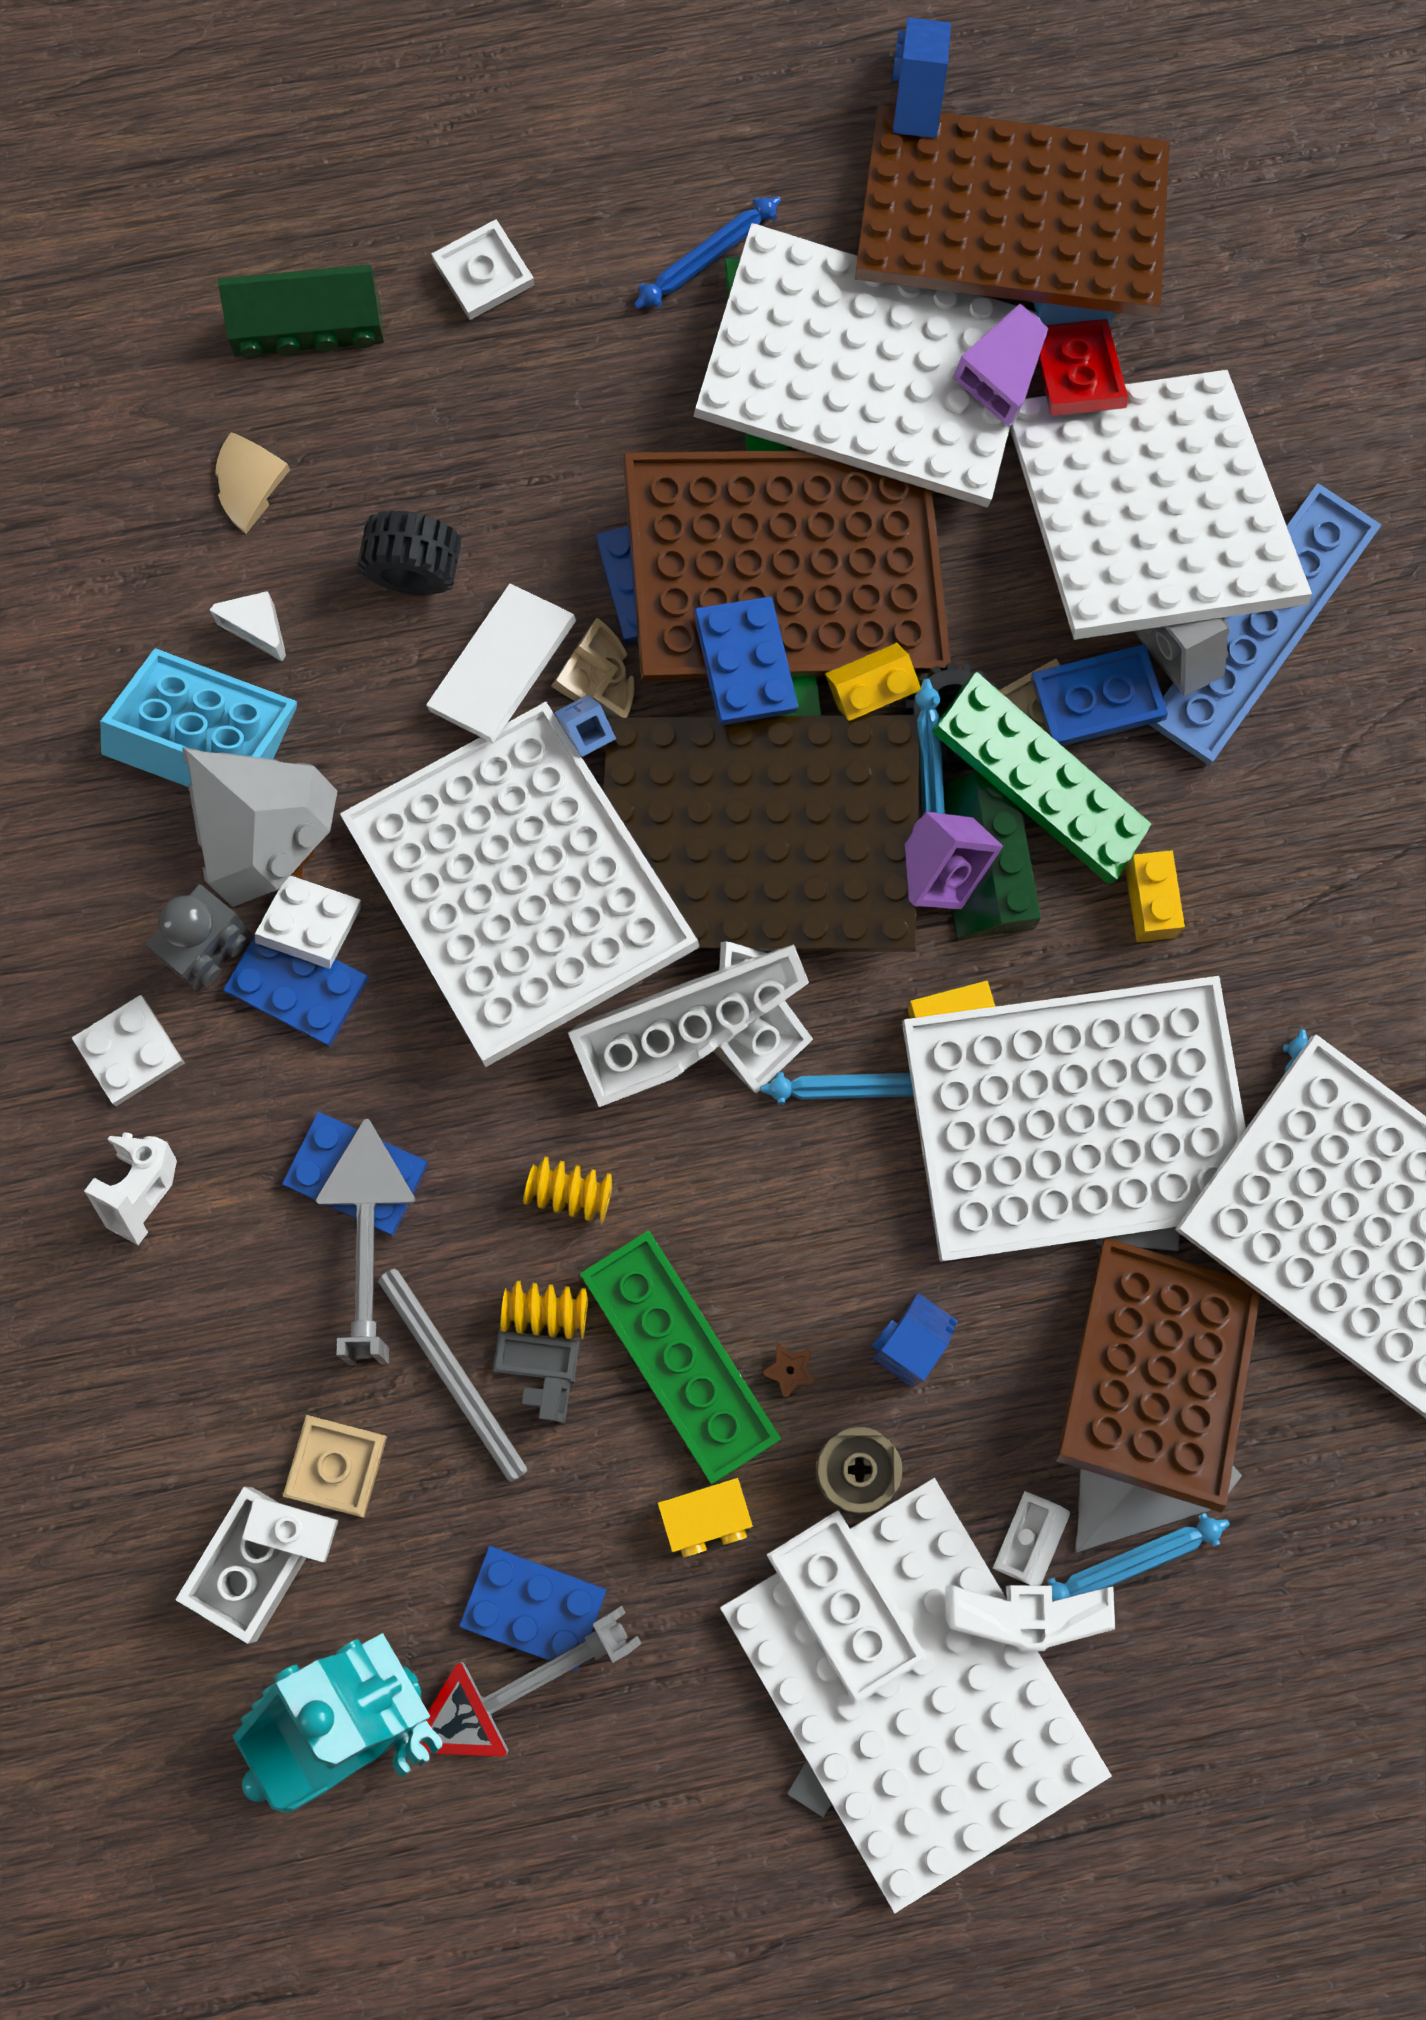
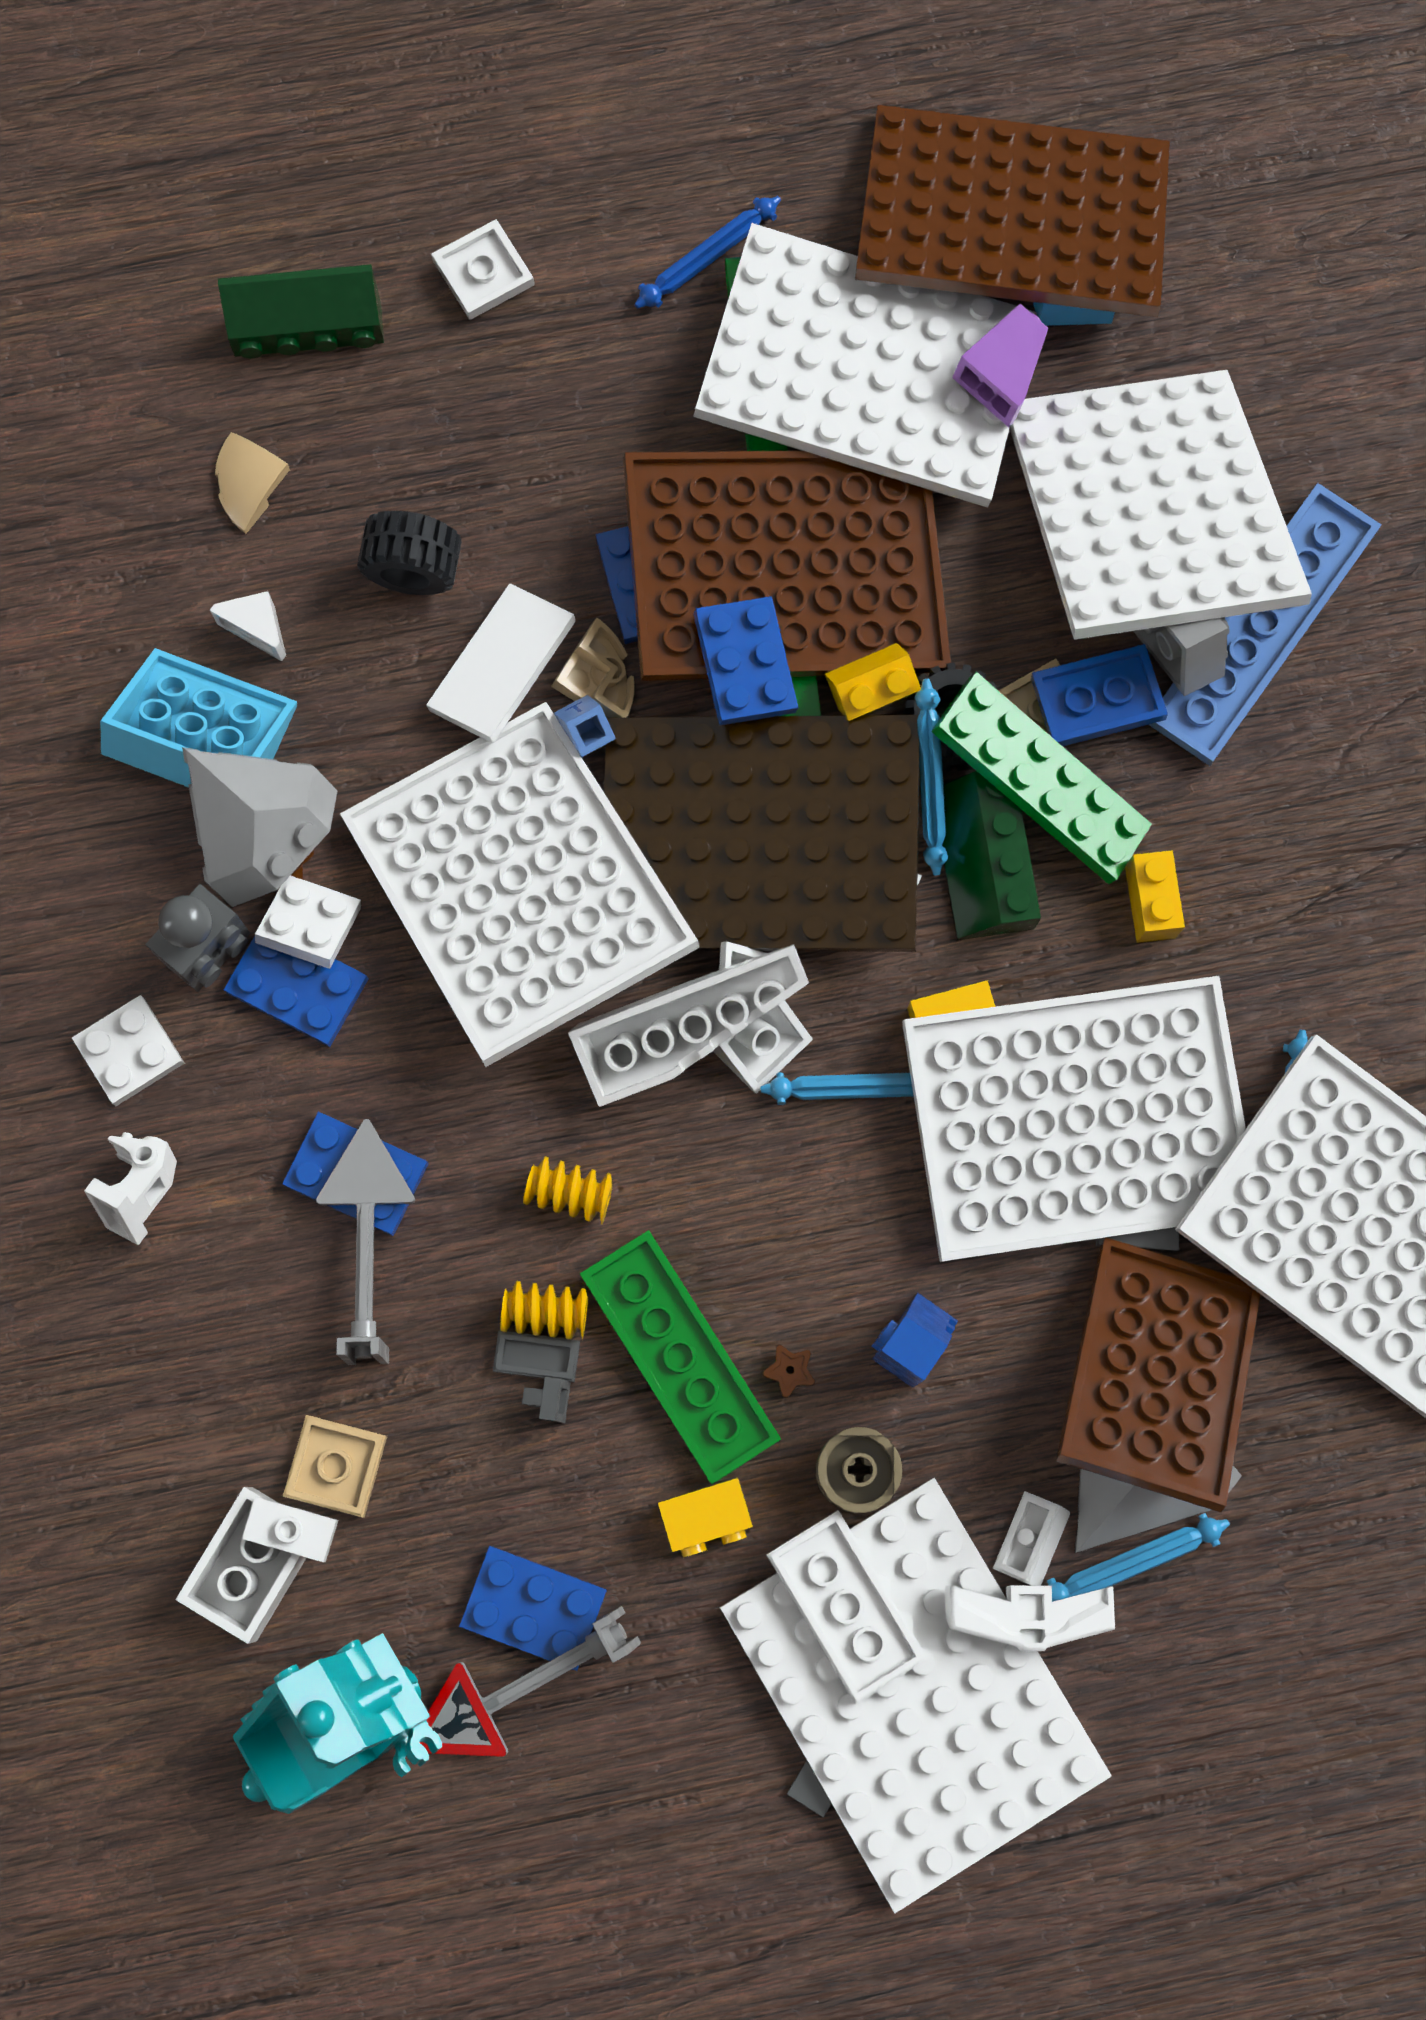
(452, 1375): light grey axle -> none
(921, 75): blue wedge -> none
(947, 859): medium lavender slope -> none
(1081, 368): red plate -> none

